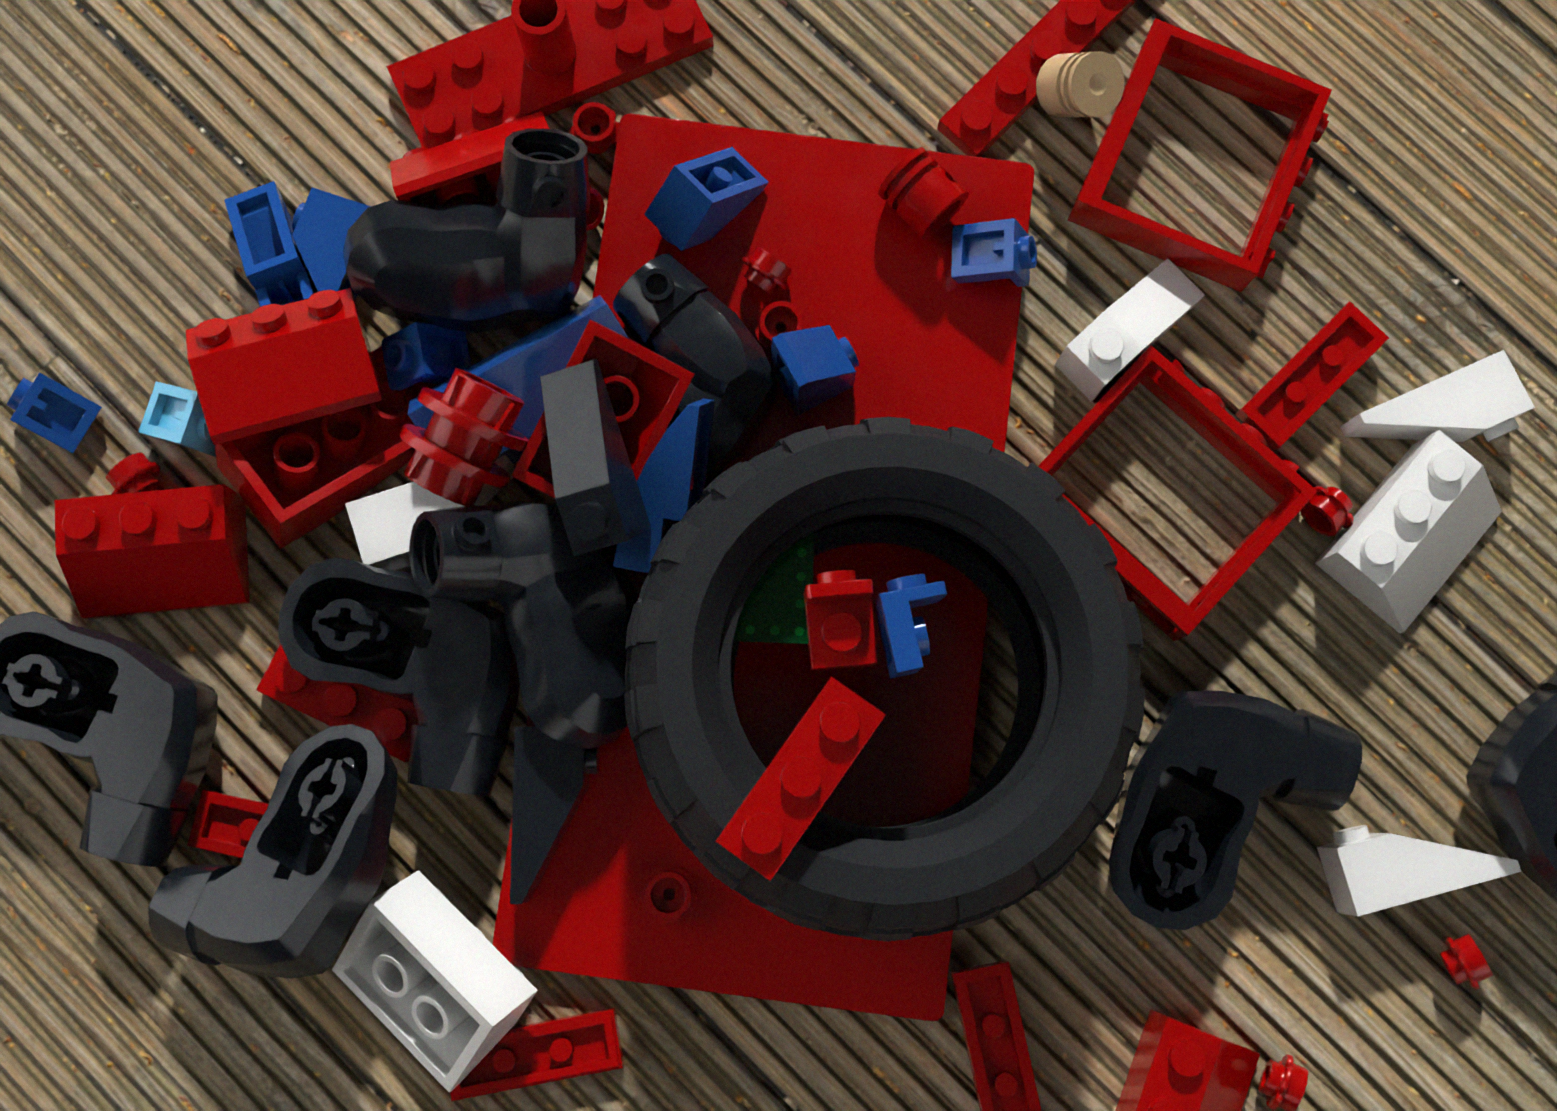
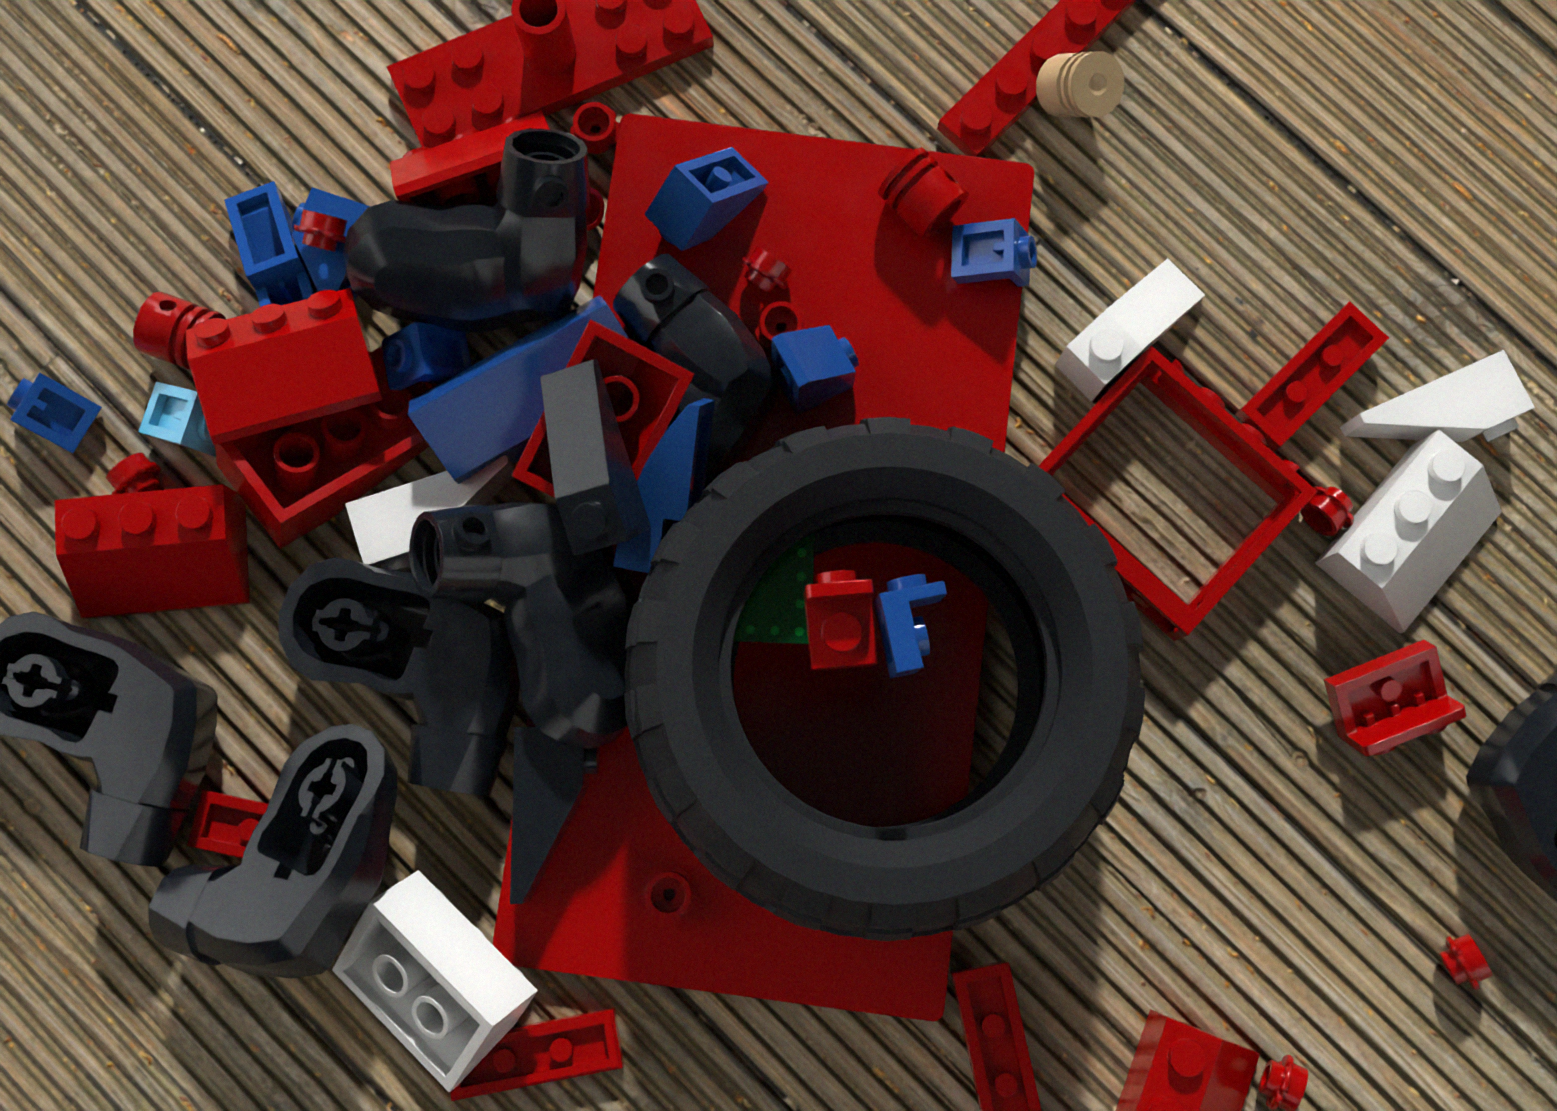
(162, 327): none -> red piece
(321, 230): none -> red plate
(342, 704): red plate -> none
(463, 438): red piece -> none
(800, 778): red plate -> none
(1198, 794): black piece -> none
(1237, 76): red window -> none
(1388, 869): white slope -> none
(1392, 700): none -> red bracket

